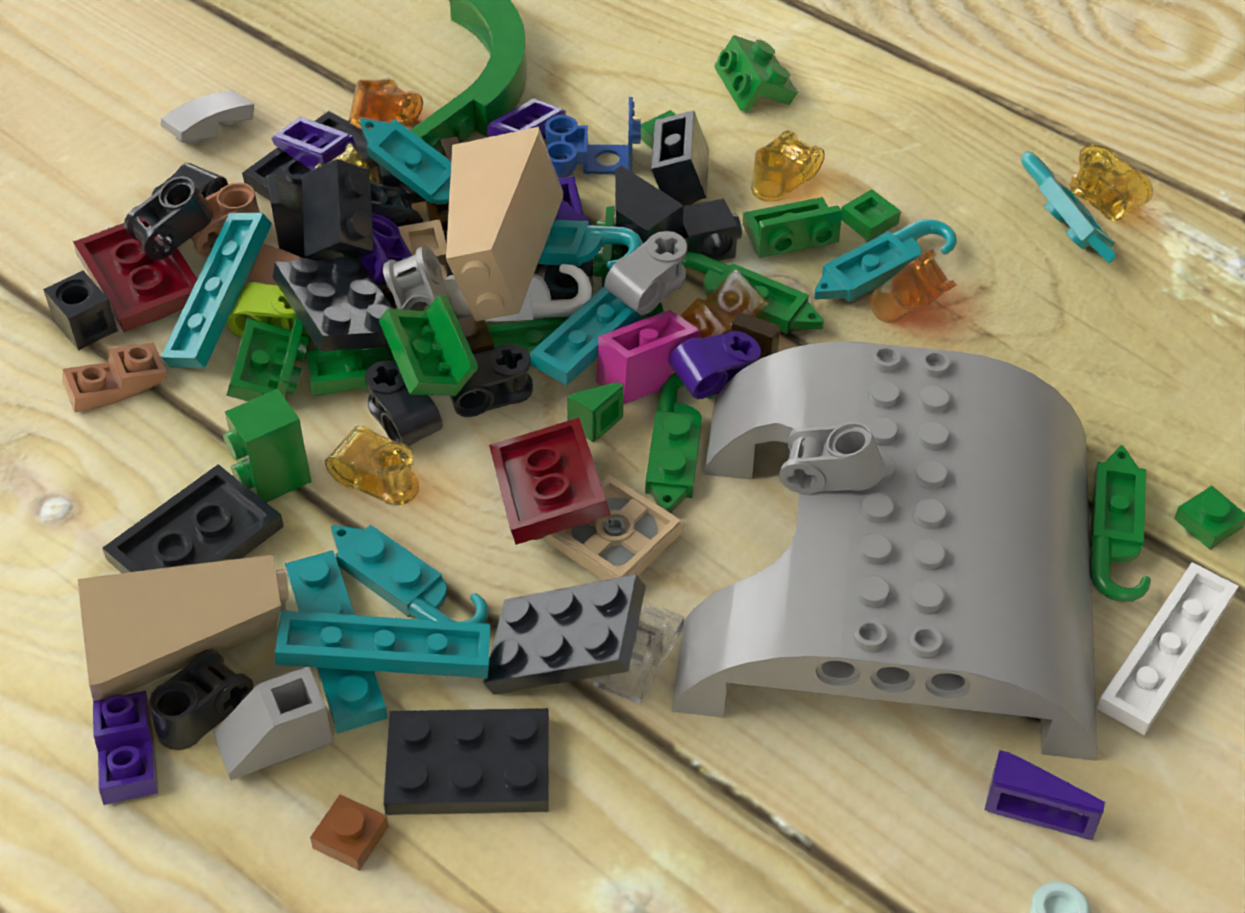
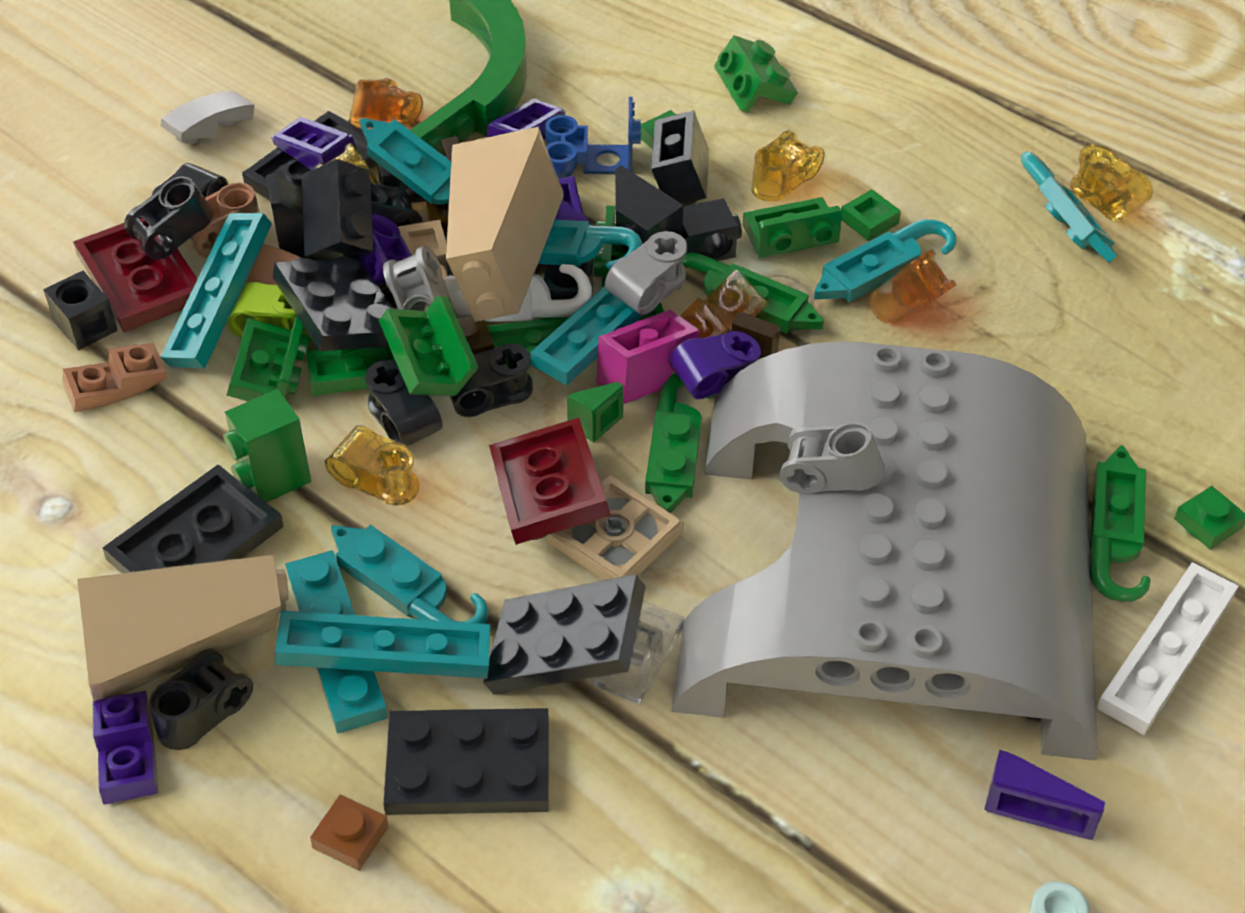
(274, 724): light grey slope -> none

